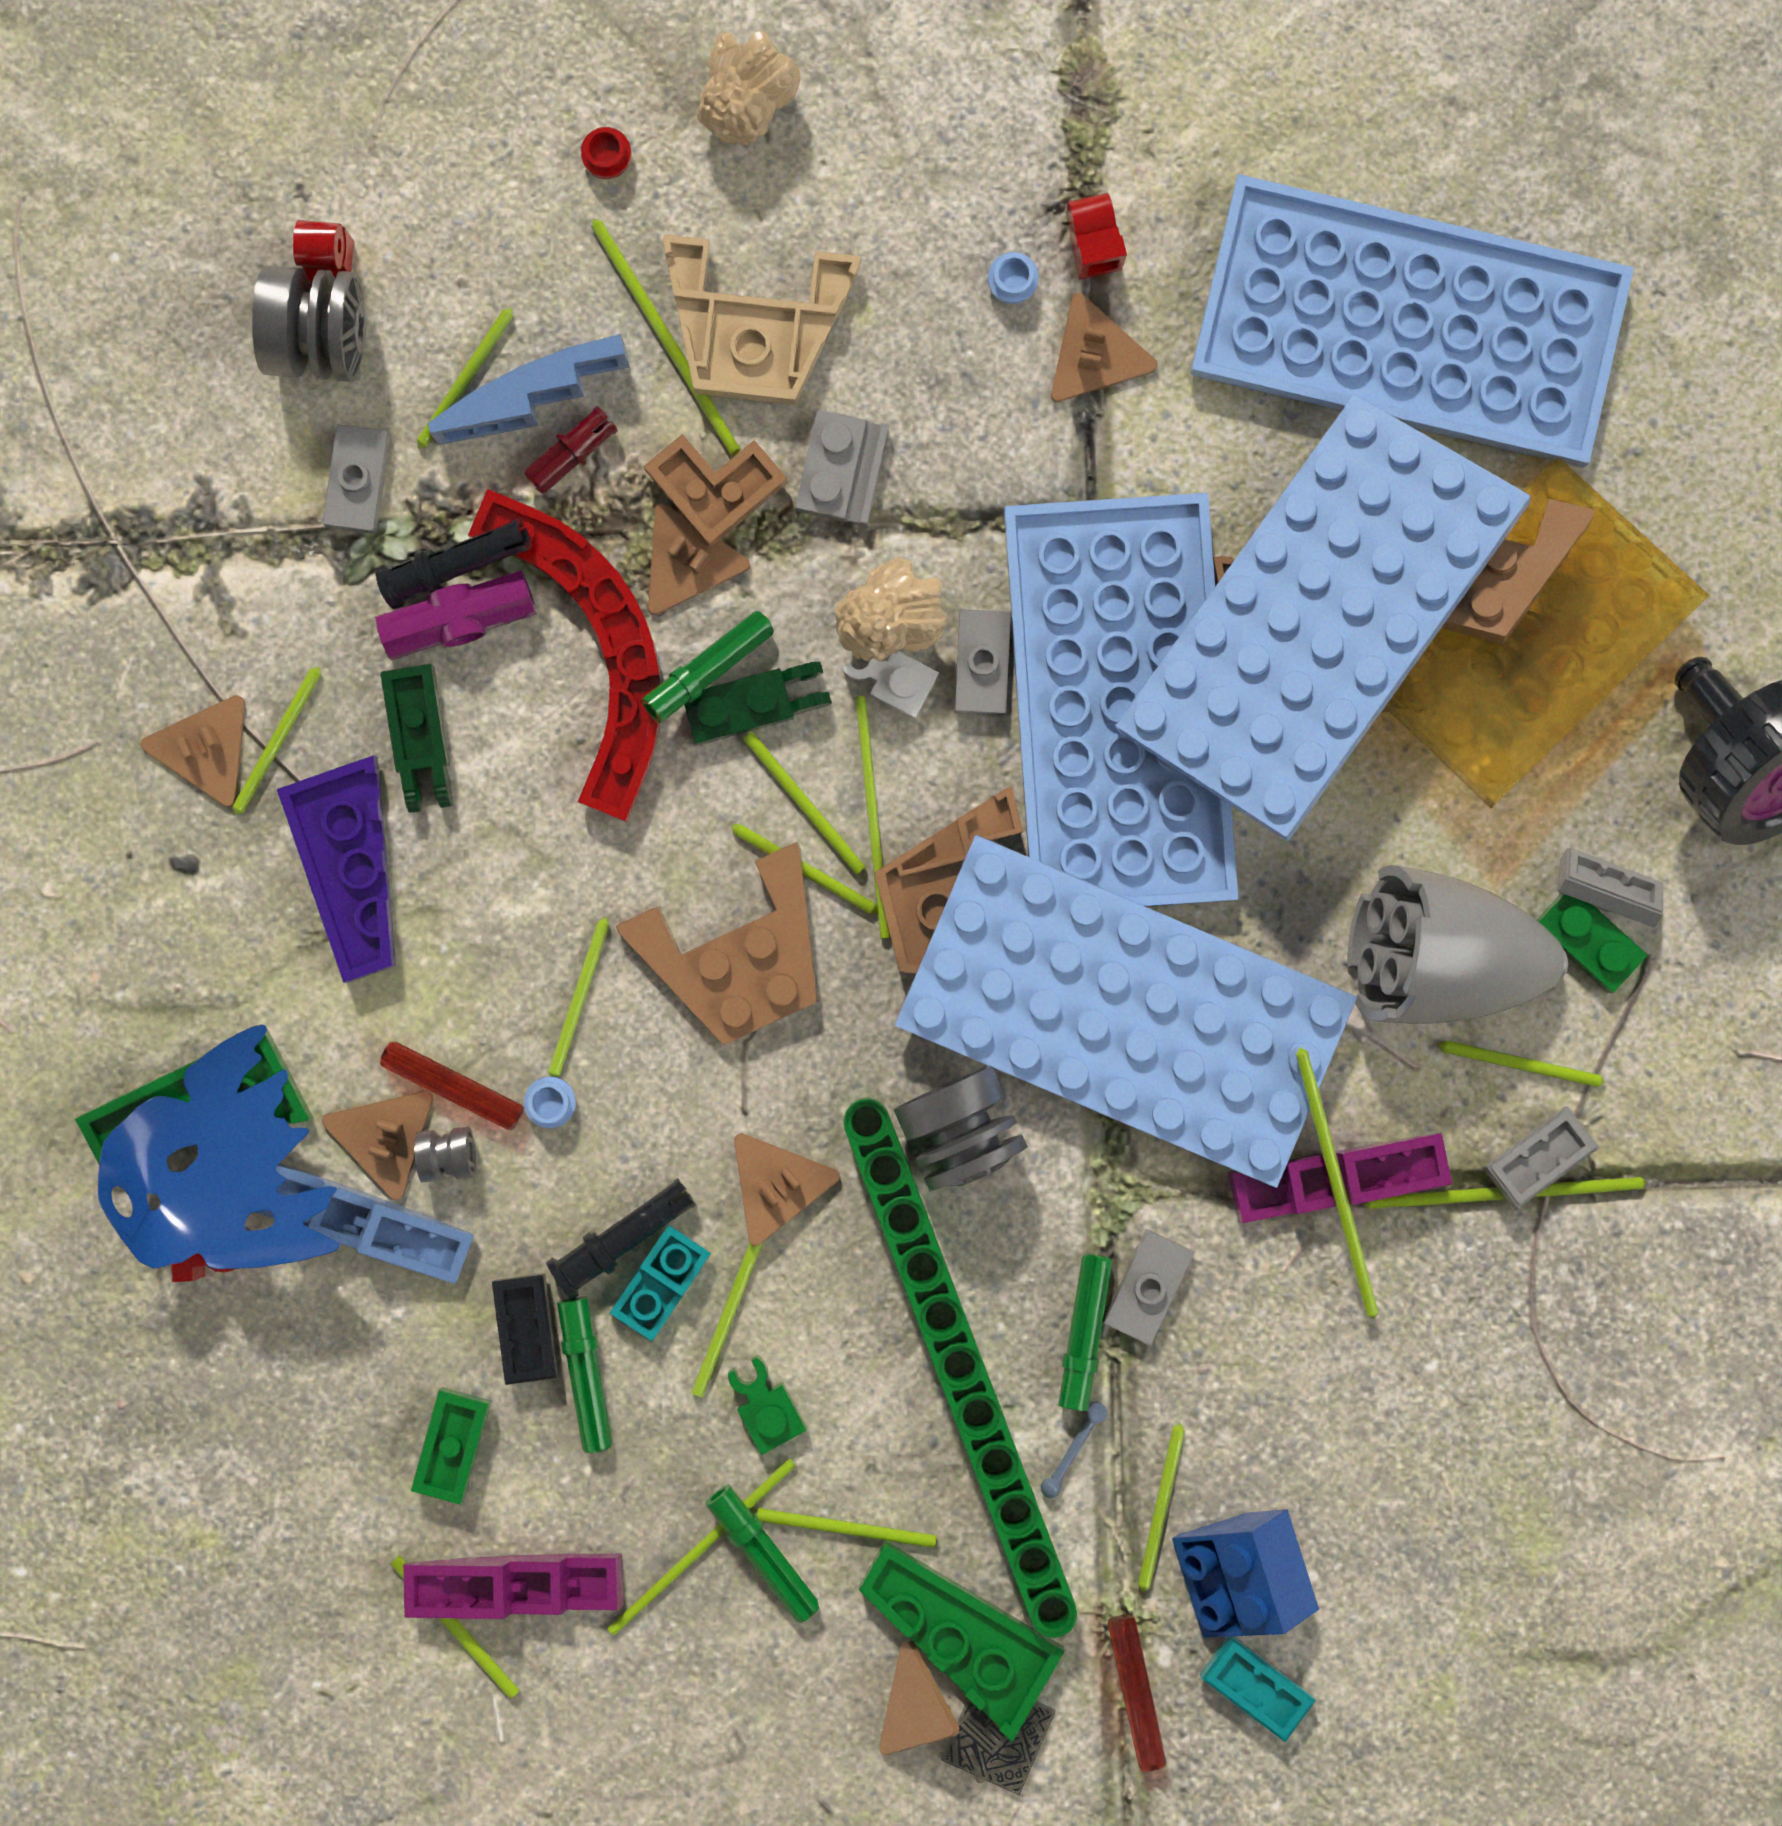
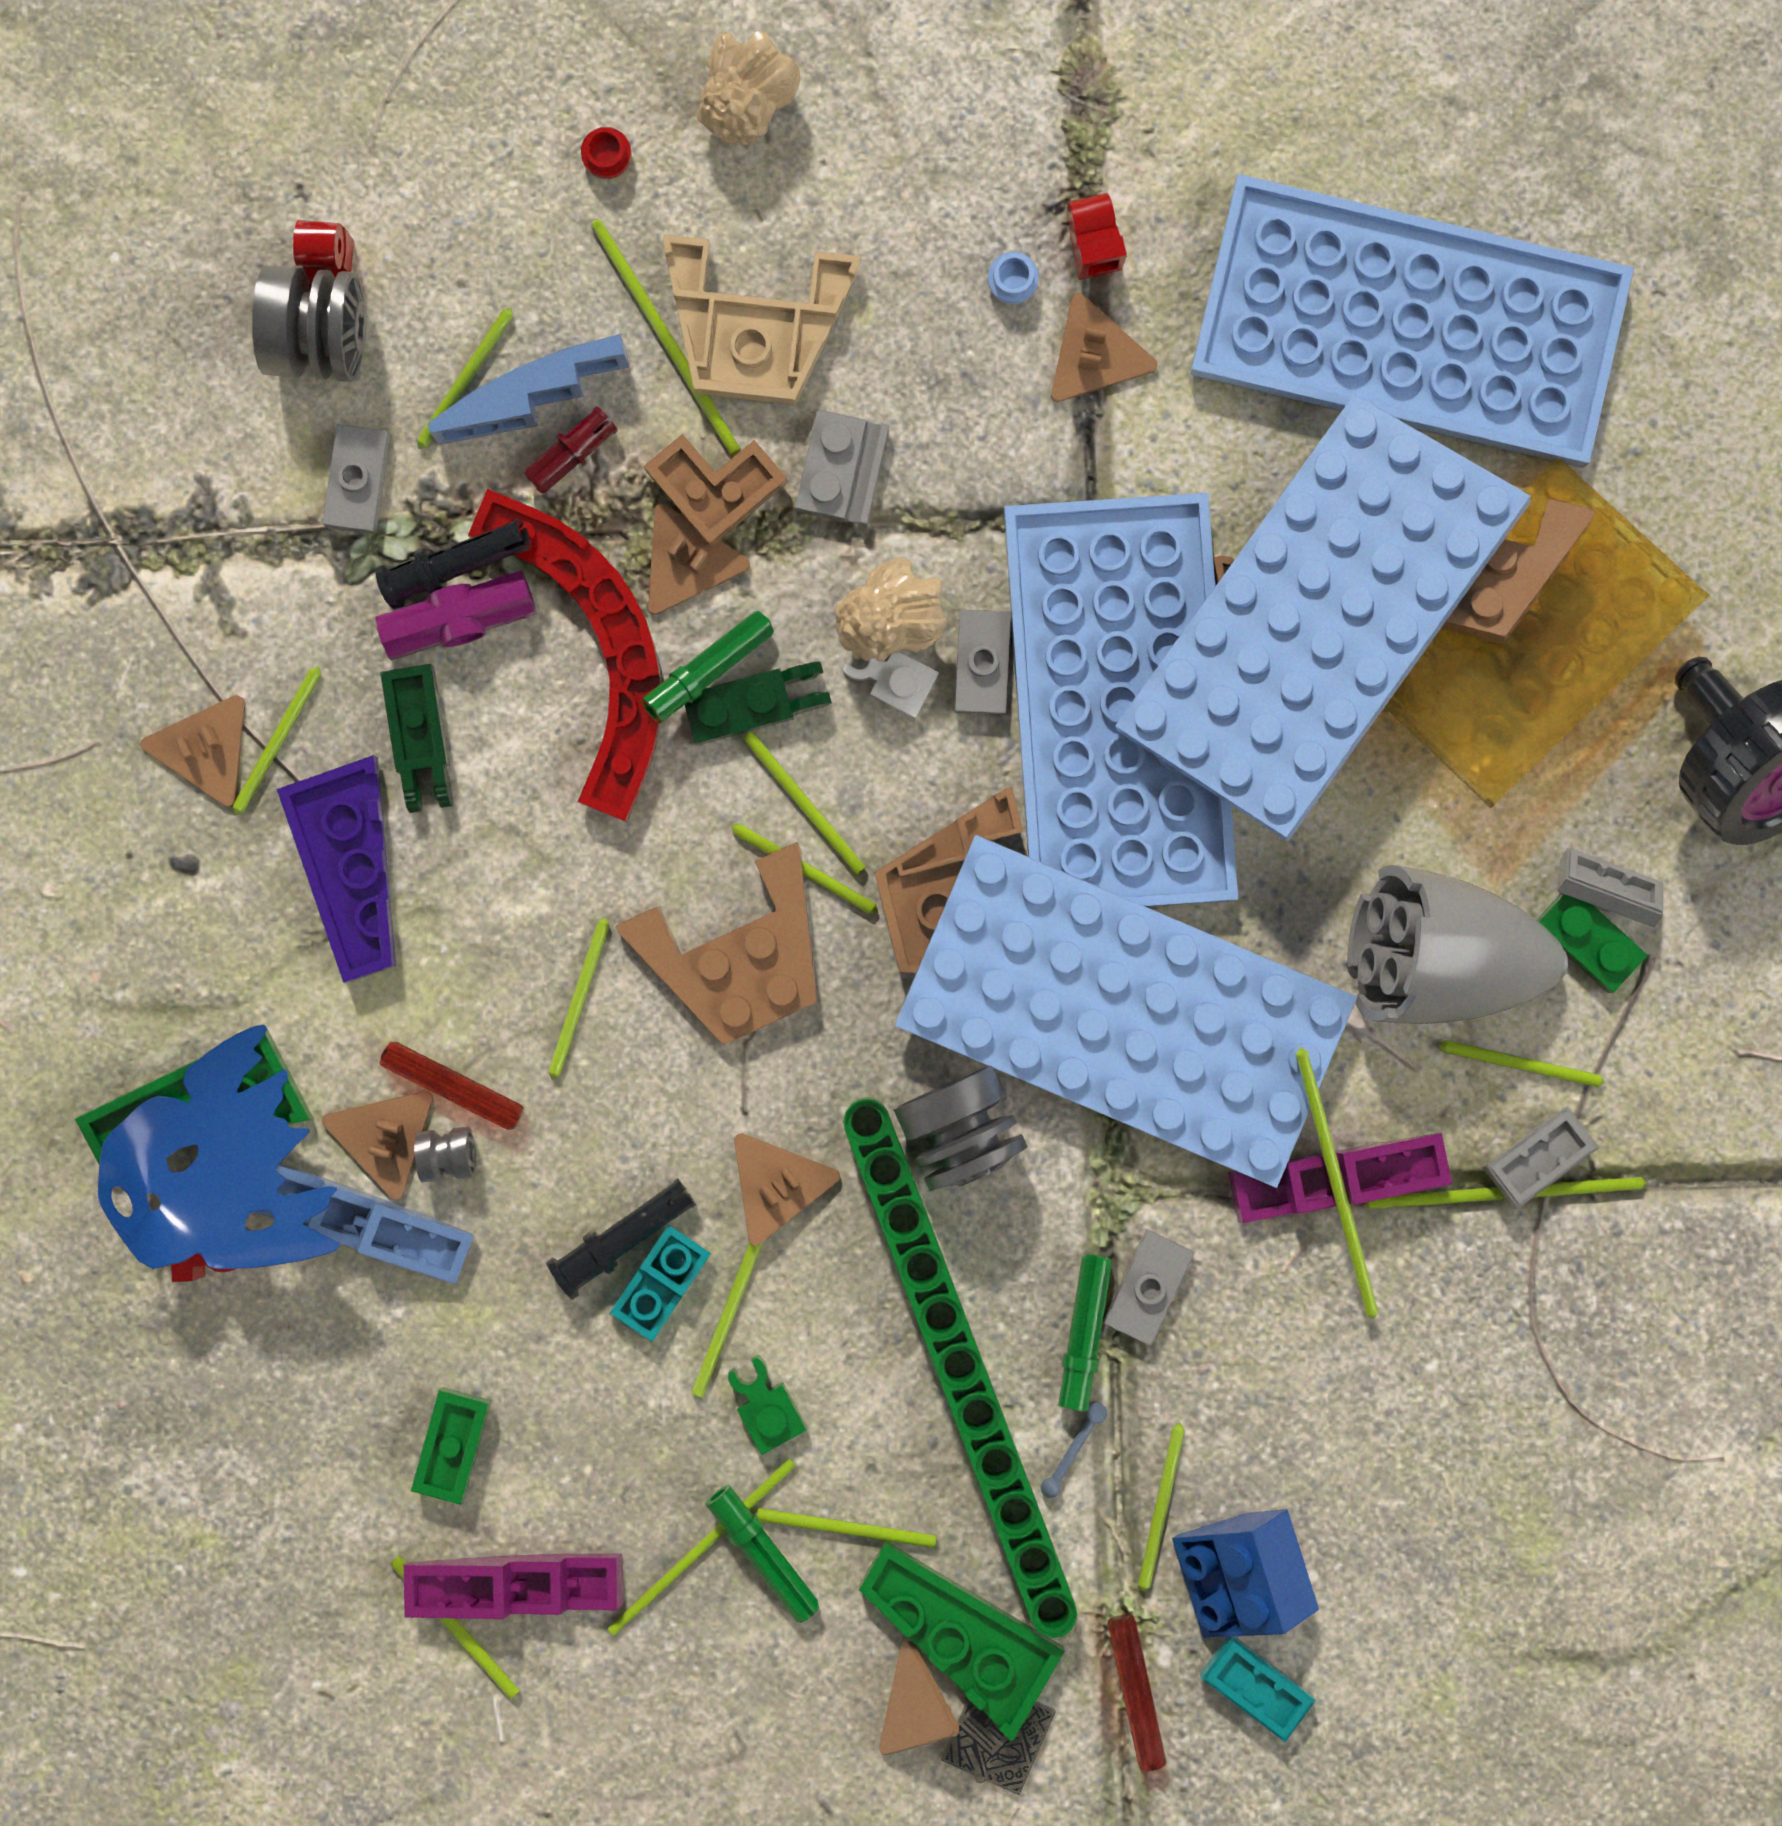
(525, 1329): black plate -> none
(549, 1102): light blue plate -> none
(580, 1348): green axle -> none
(871, 805): lime piece -> none

